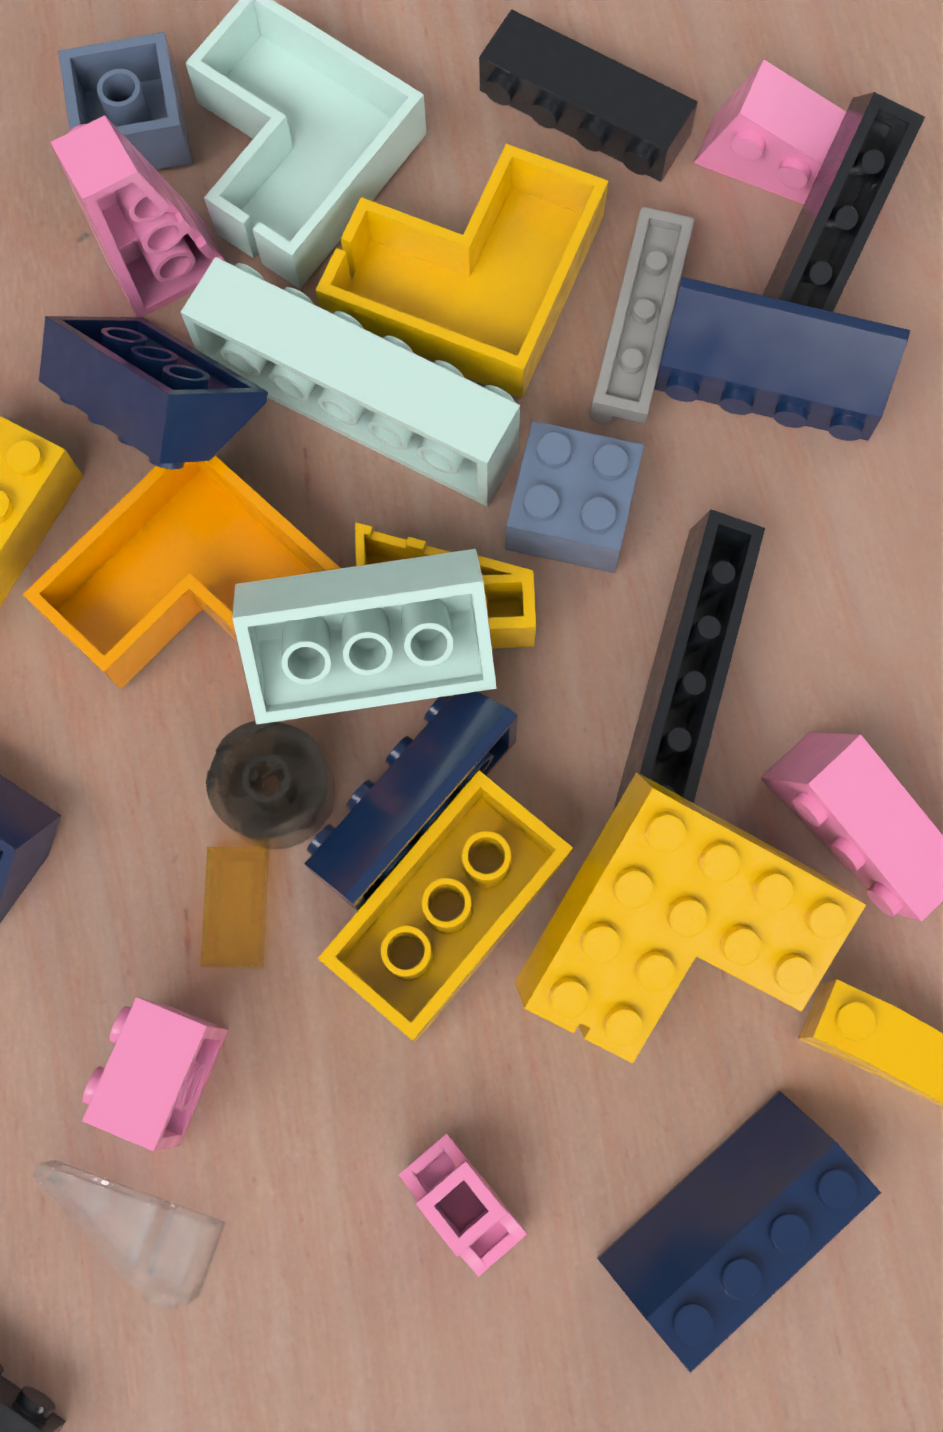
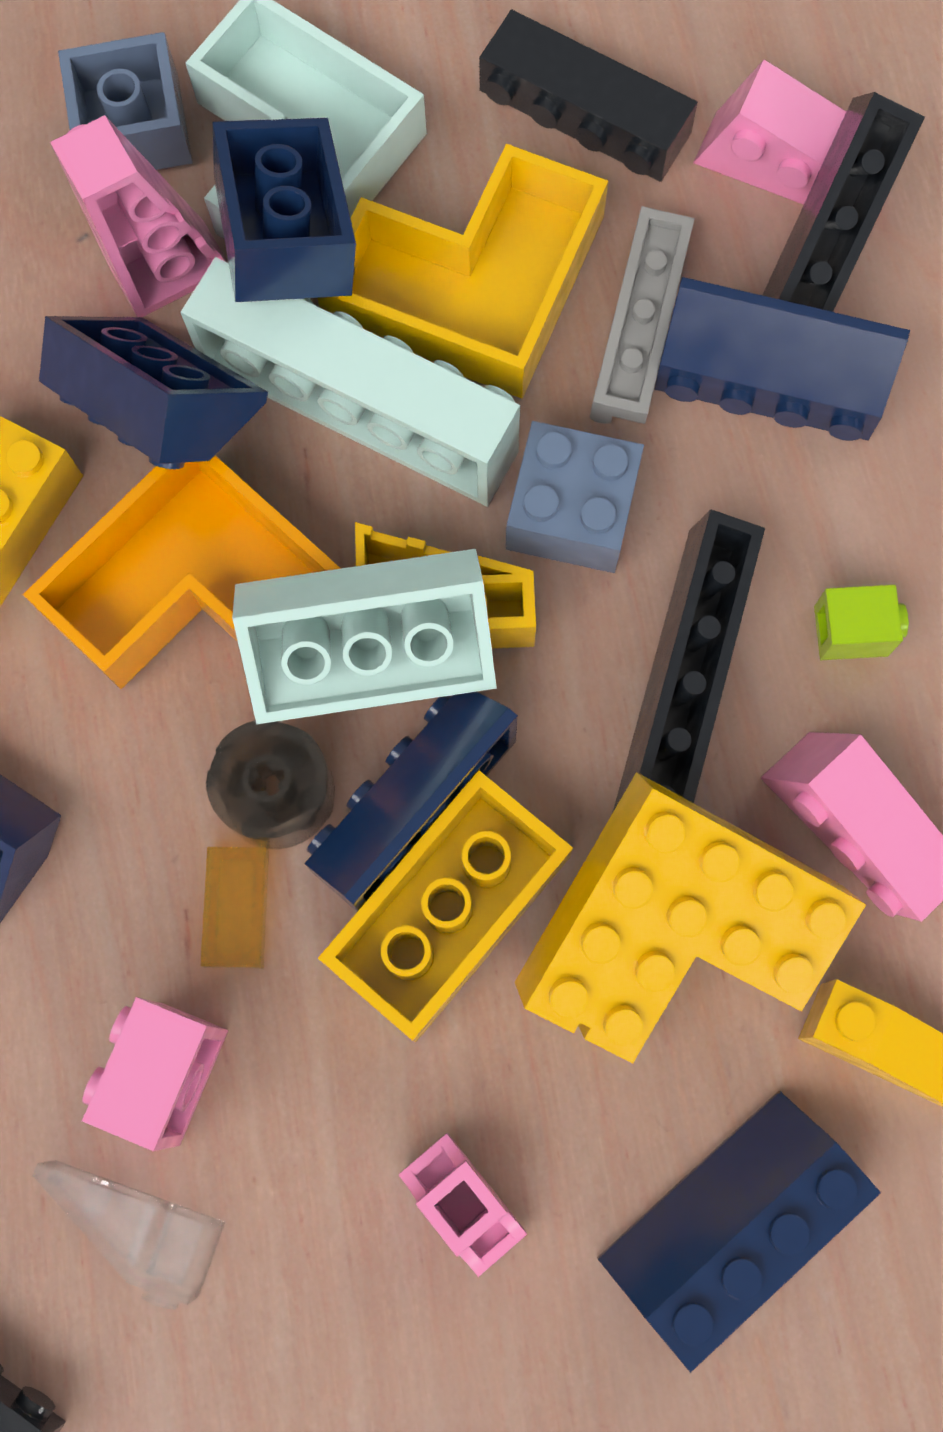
(283, 209): none -> dark blue brick
(859, 622): none -> lime brick

